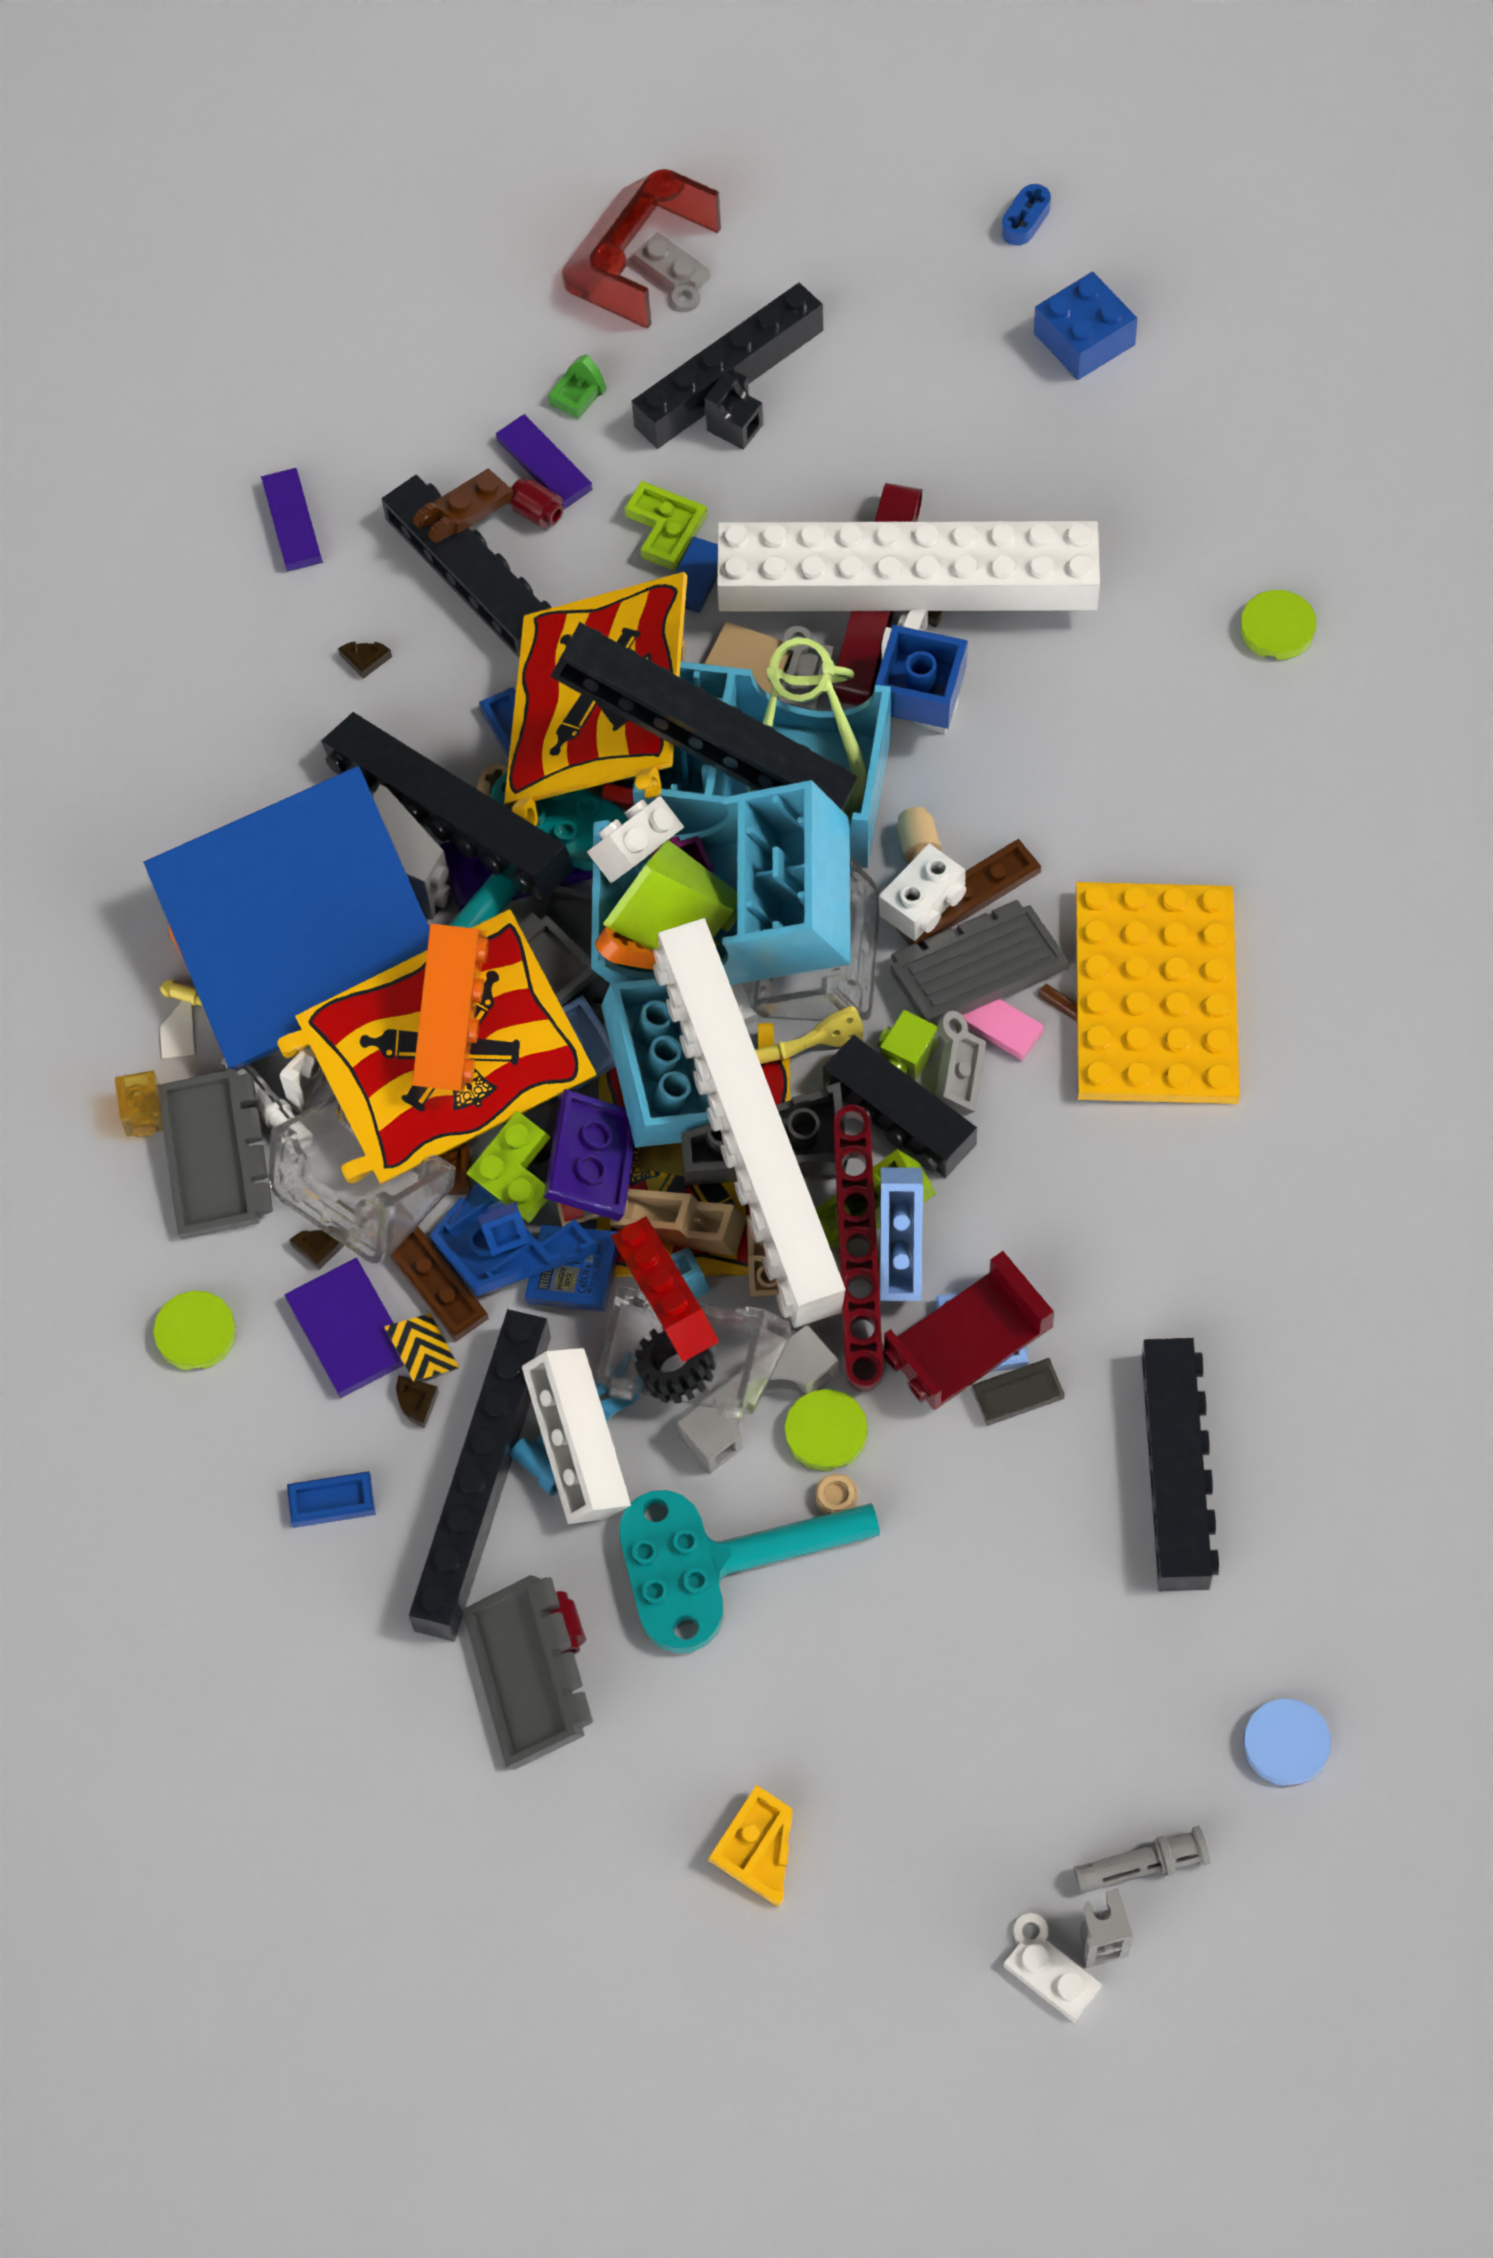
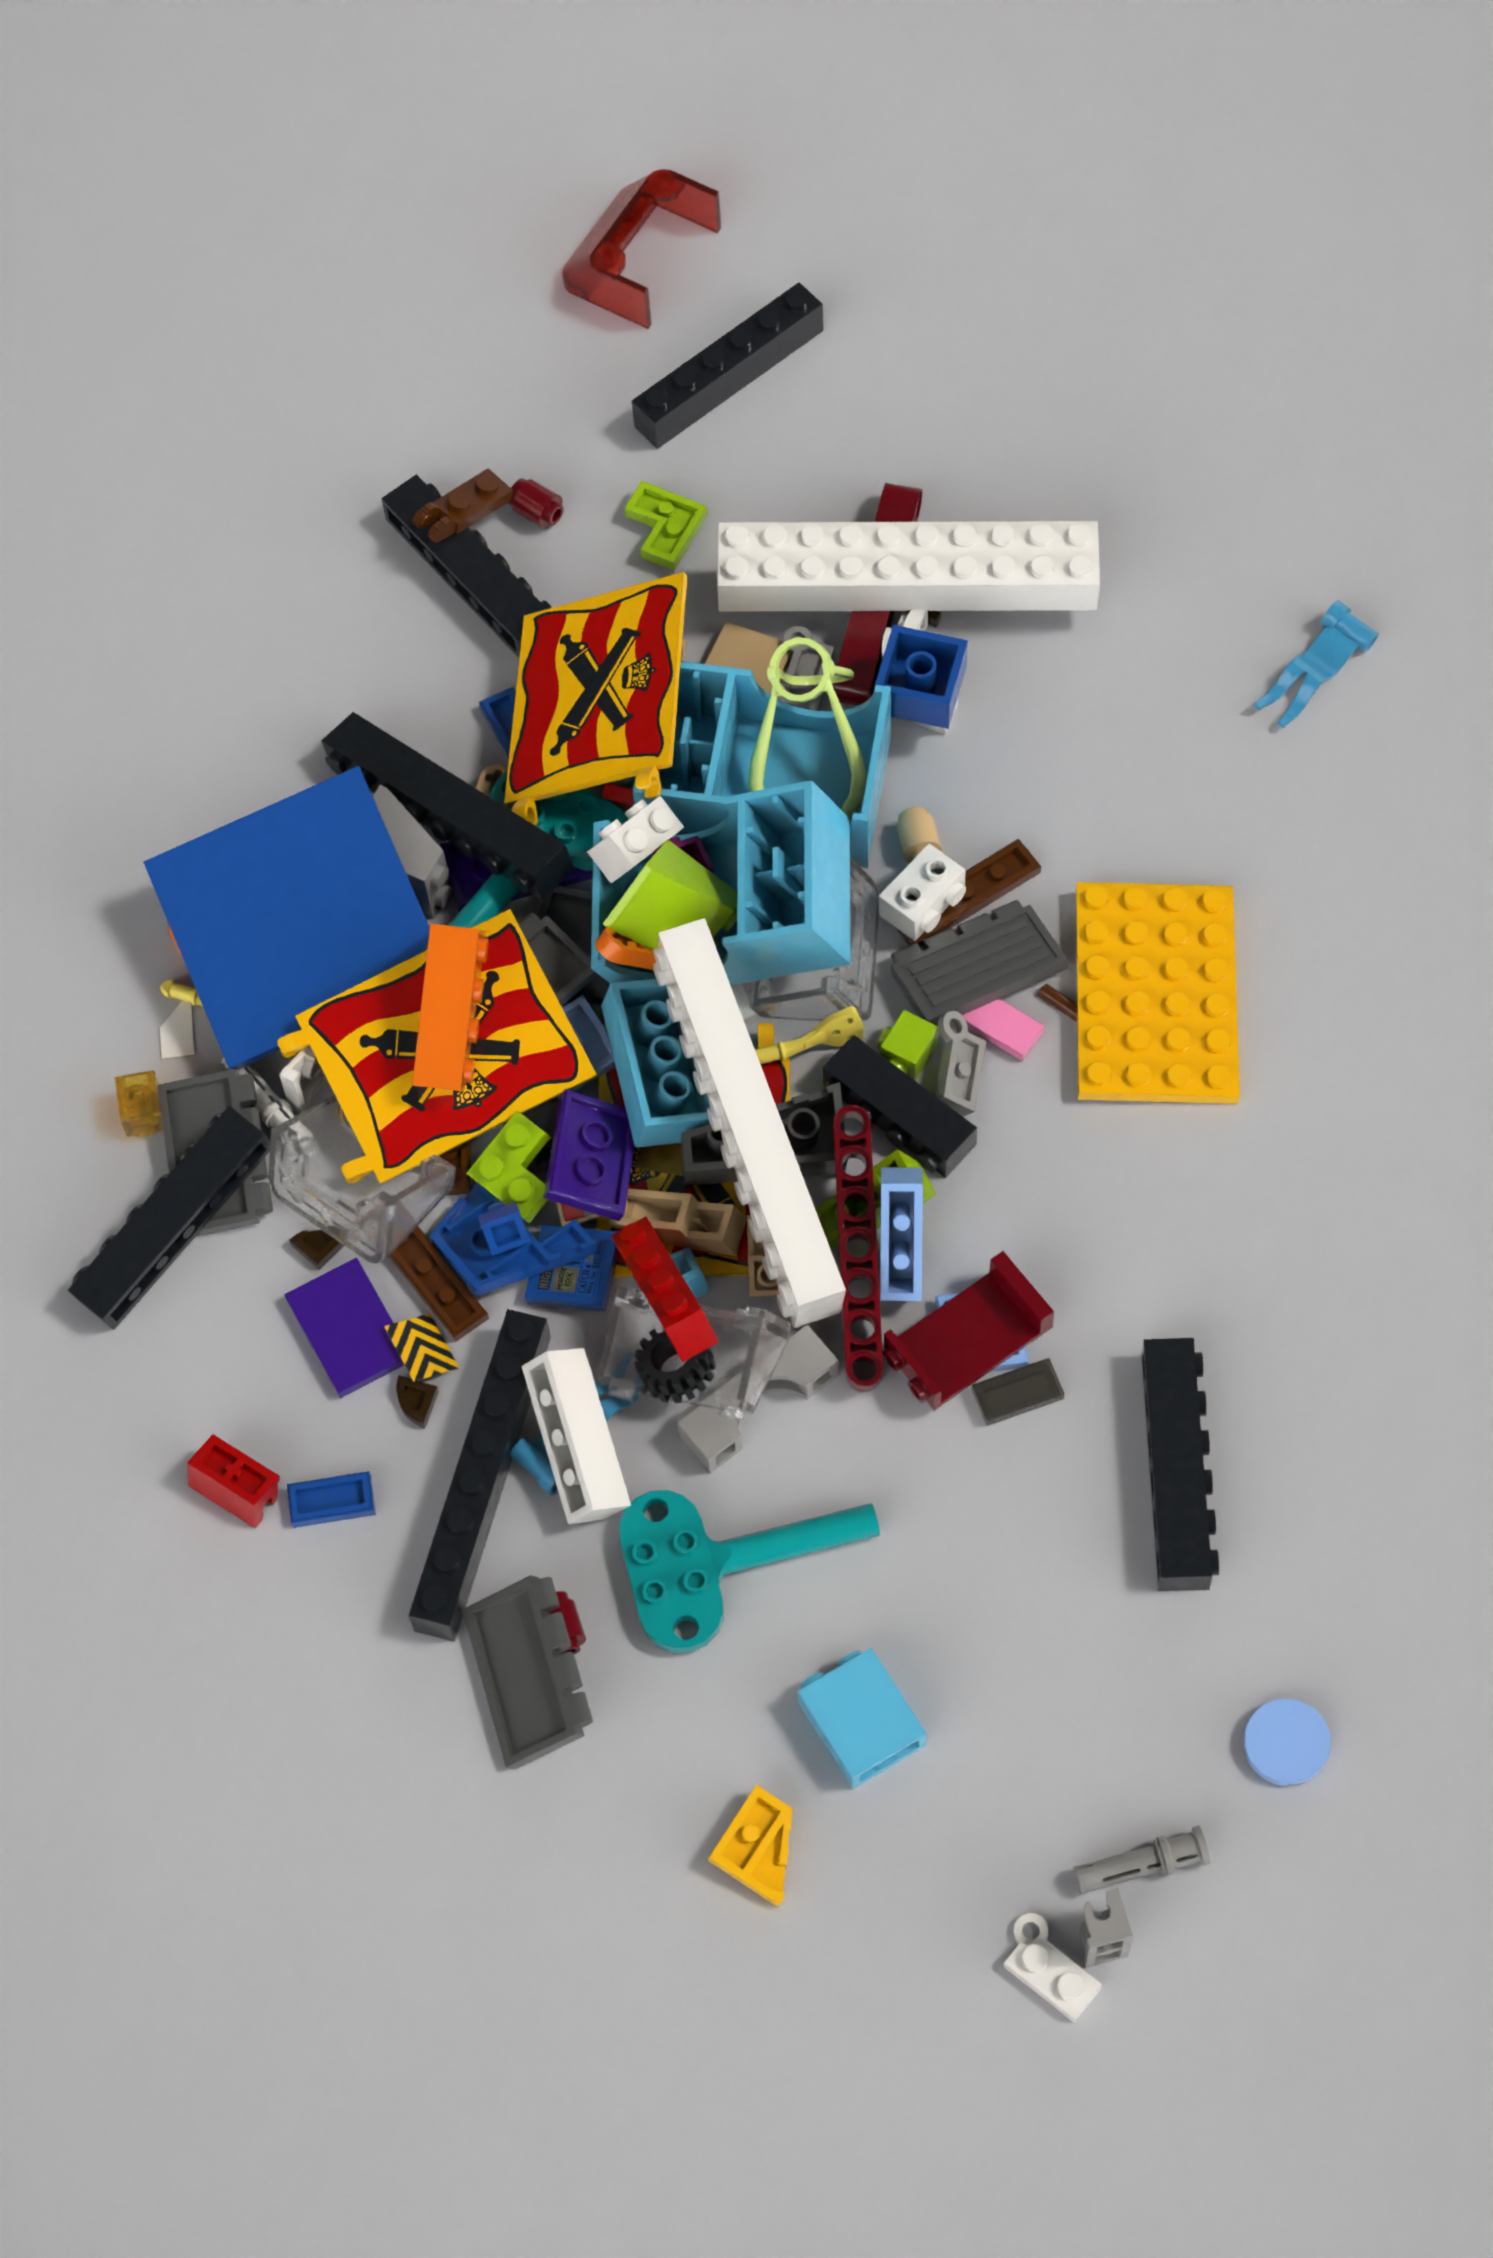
(170, 1217): none -> black brick
(194, 1330): lime tile -> none
(232, 1480): none -> red hinge
(291, 519): dark purple tile -> none
(365, 656): dark brown tile -> none
(543, 460): dark purple tile -> none
(578, 387): bright green tile -> none
(674, 269): light grey hinge -> none
(692, 717): black brick -> none
(701, 568): blue tile -> none
(732, 411): black brick -> none
(826, 1430): lime tile -> none
(836, 1493): tan tile -> none
(861, 1717): none -> medium azure brick
(1020, 212): blue beam -> none
(1085, 325): blue brick -> none
(1278, 624): lime tile -> none
(1322, 660): none -> dark azure flag

